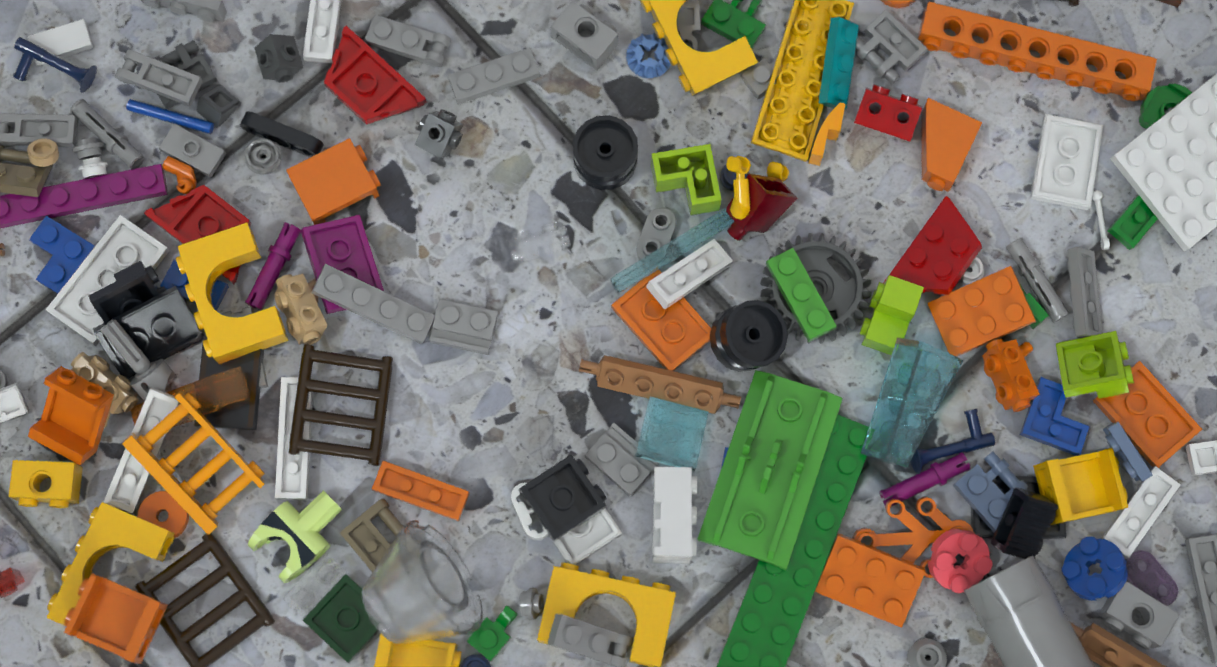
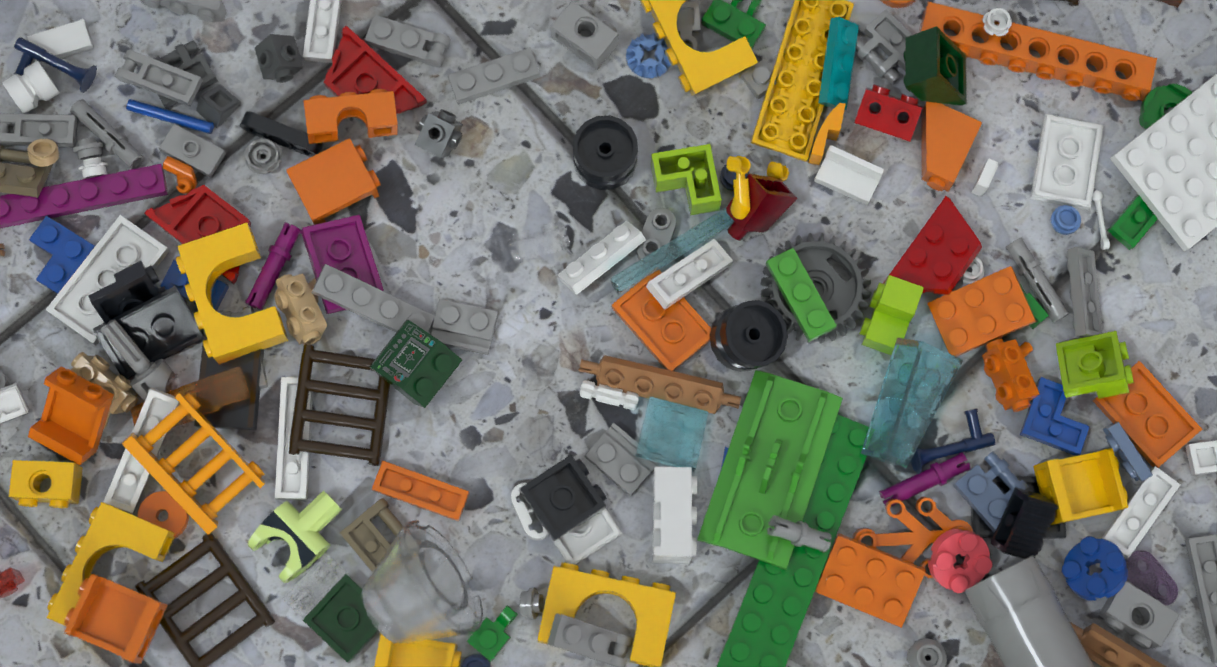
(30, 87): none -> white wheel
(374, 109): none -> orange arch
(415, 363): none -> dark green slope
(601, 257): none -> white plate
(609, 395): none -> white axle
(799, 533): none -> light grey pin
(849, 175): none -> white panel
(935, 68): none -> dark green slope
(985, 177): none -> white tile
(1002, 17): none -> white plate
(1065, 219): none -> medium blue plate

